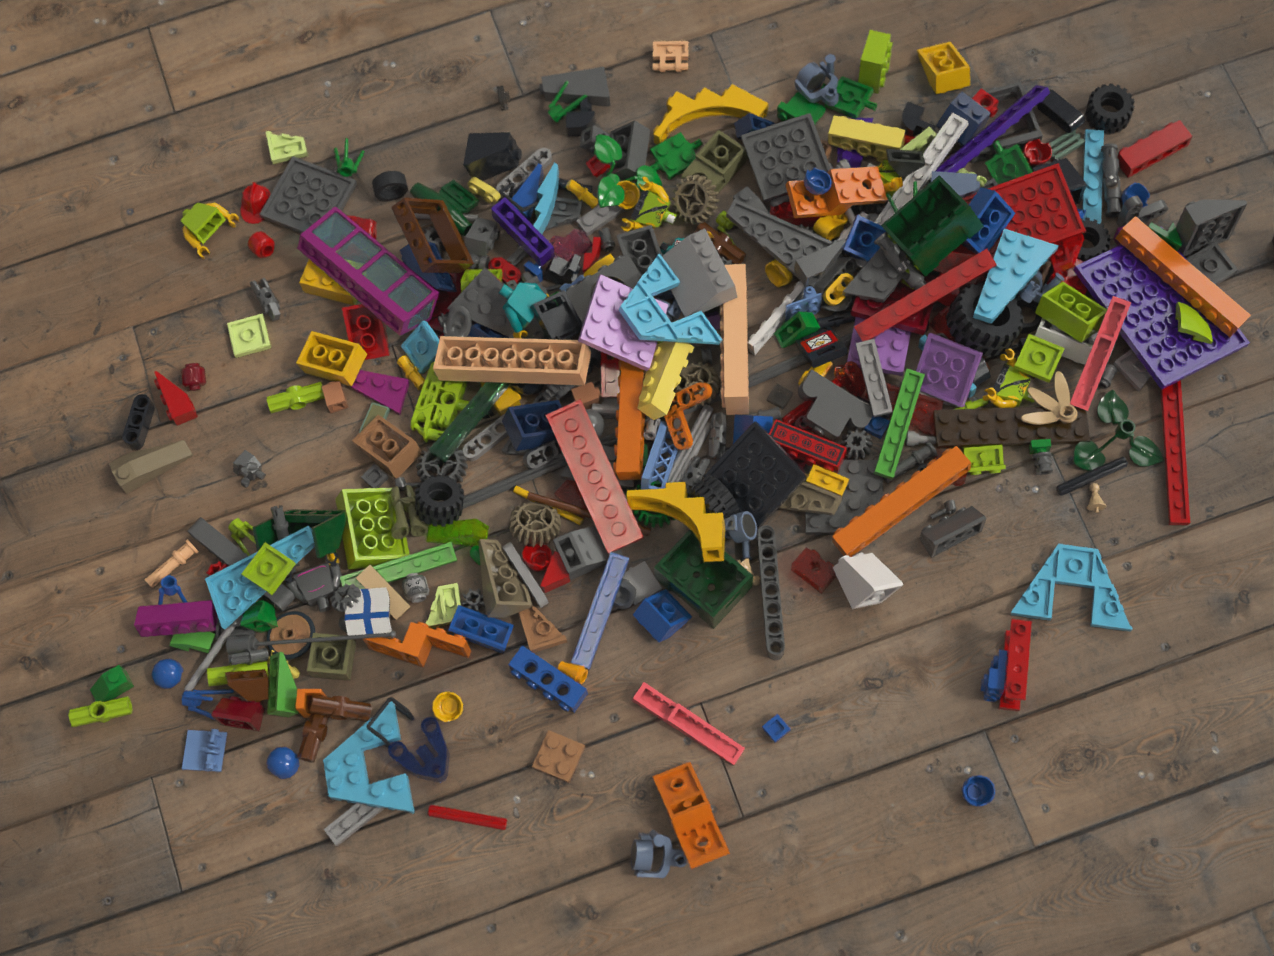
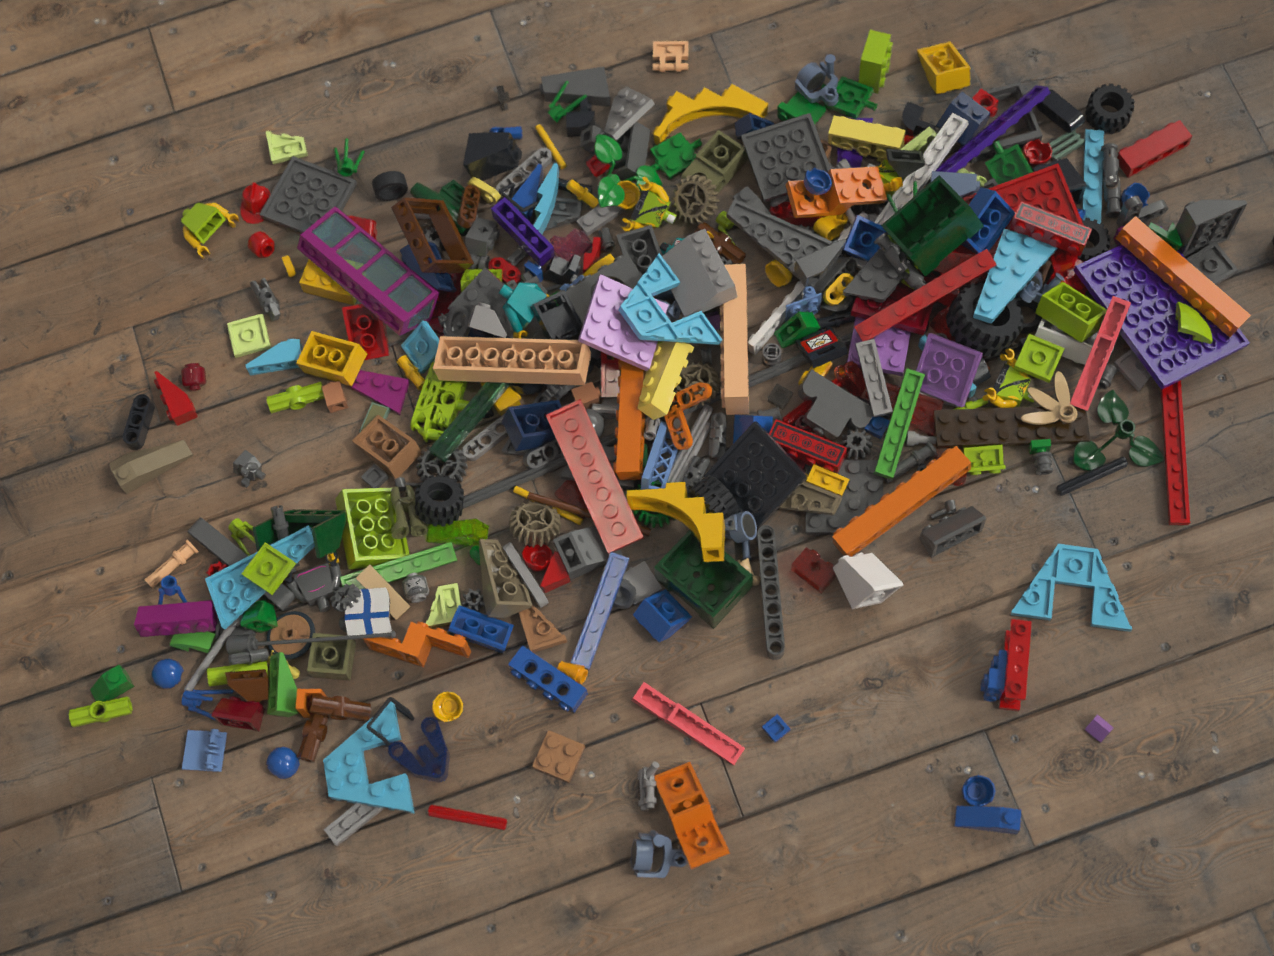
(278, 358): none -> medium azure slope
(289, 266): none -> yellow tile
(473, 202): none -> reddish brown beam
(485, 320): none -> light grey slope
(516, 132): none -> blue bar
(550, 146): none -> yellow bar
(625, 111): none -> light grey plate
(647, 786): none -> light grey piece
(771, 359): none -> flat silver wheel
(988, 818): none -> blue slope
(1050, 228): none -> red brick
(1095, 502): tan piece -> none
(1098, 728): none -> medium lavender slope

